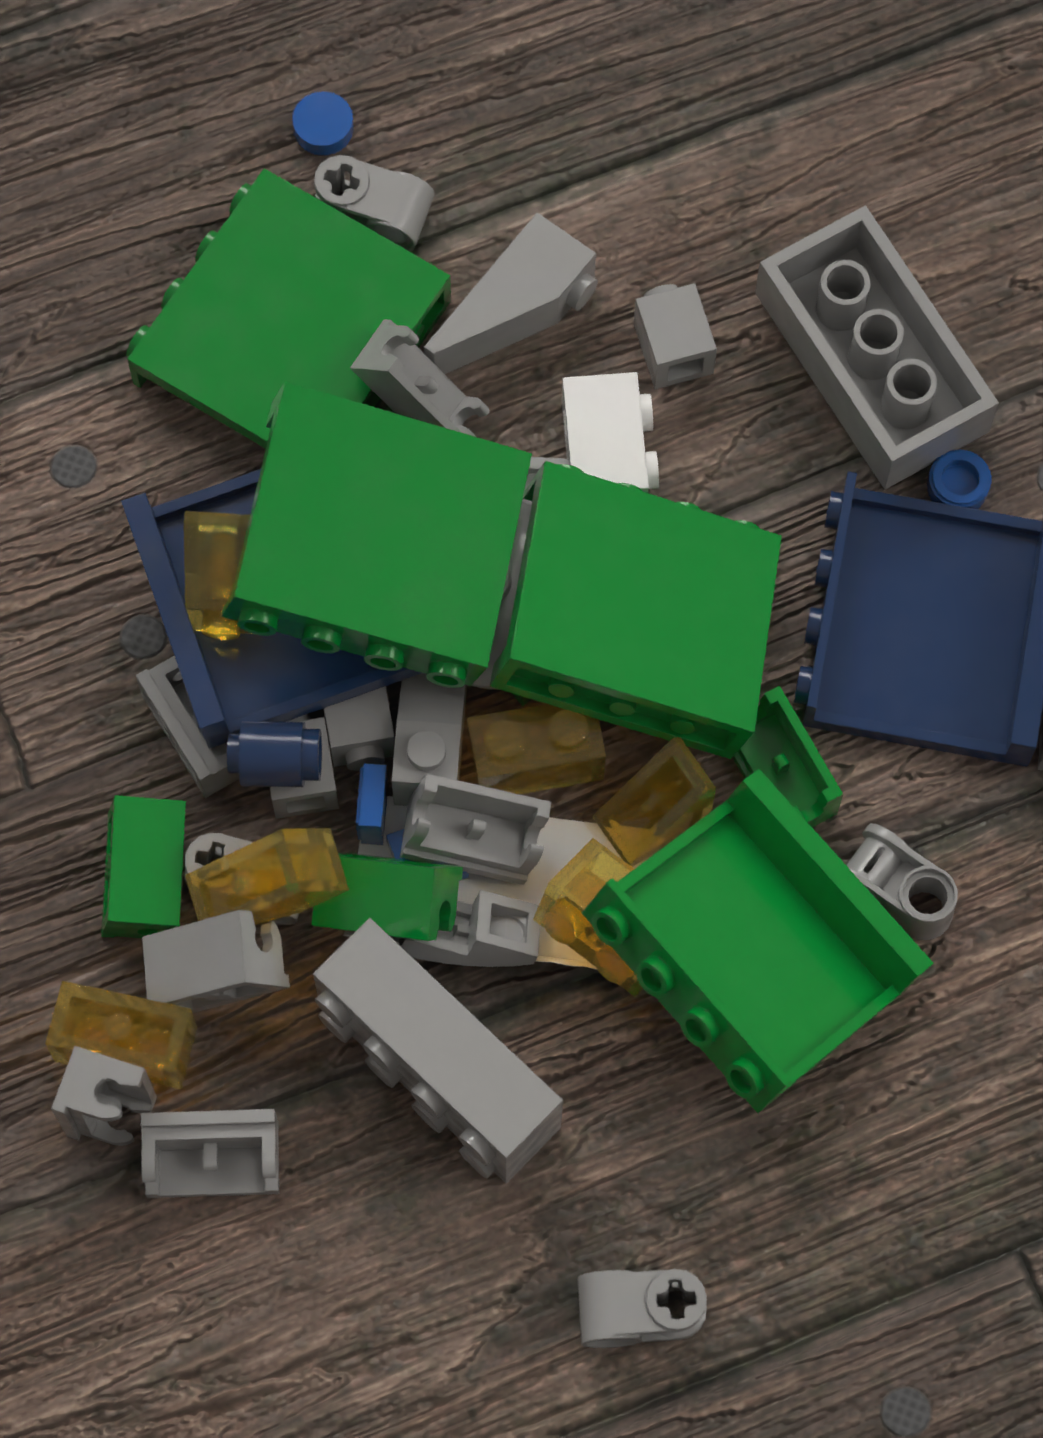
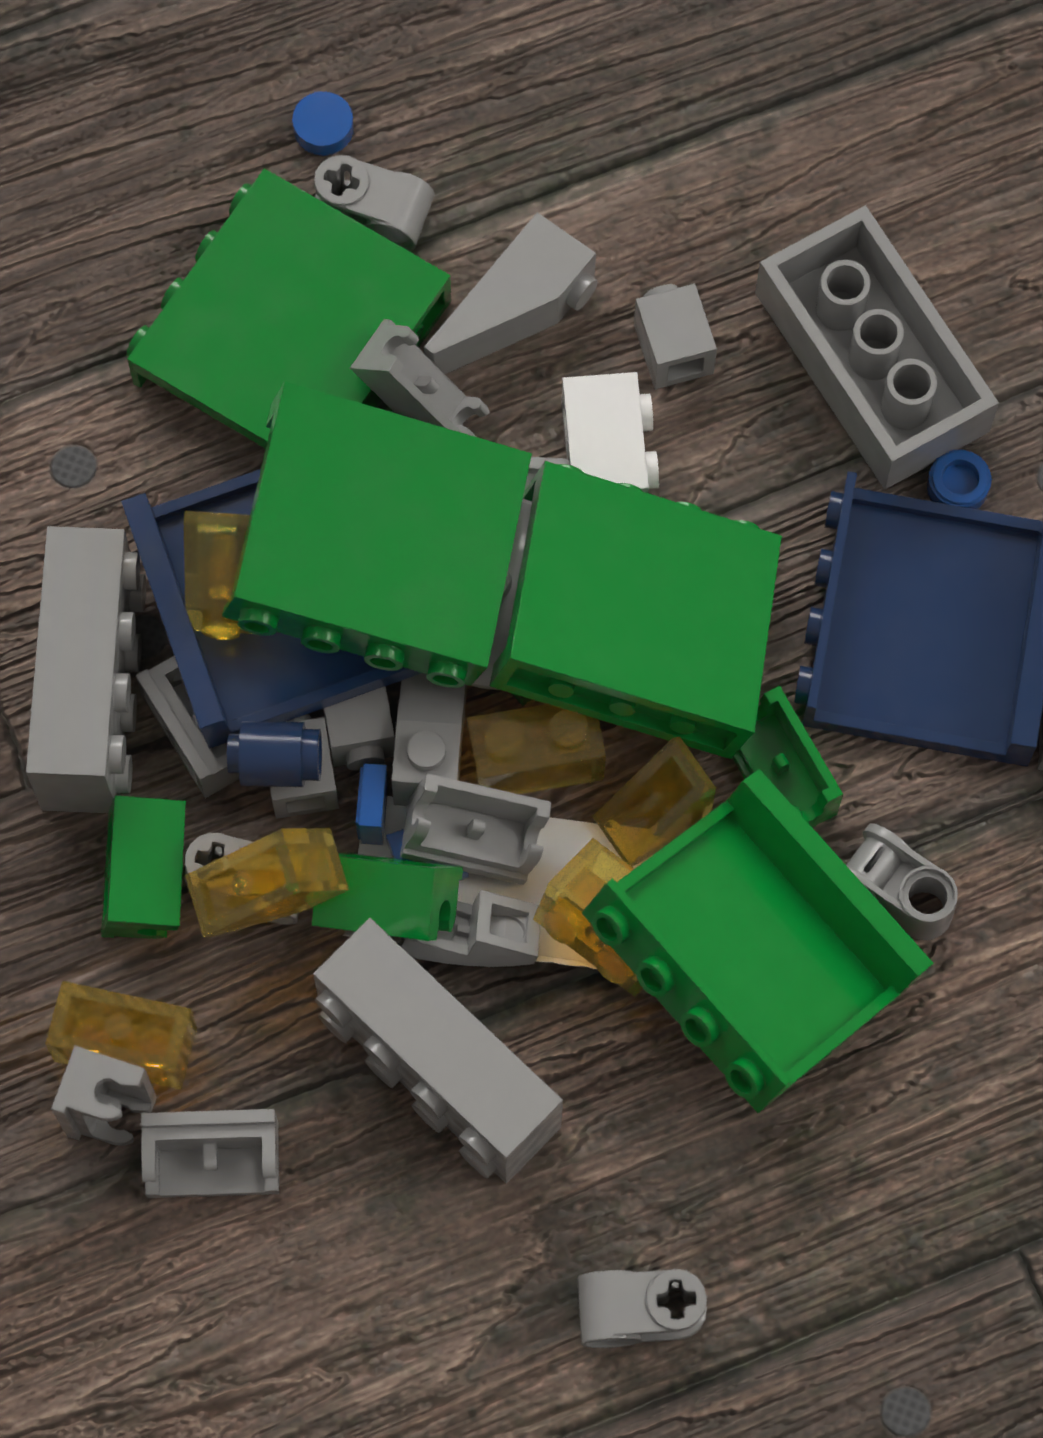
(83, 670): none -> light grey brick
(213, 962): light grey hinge -> none

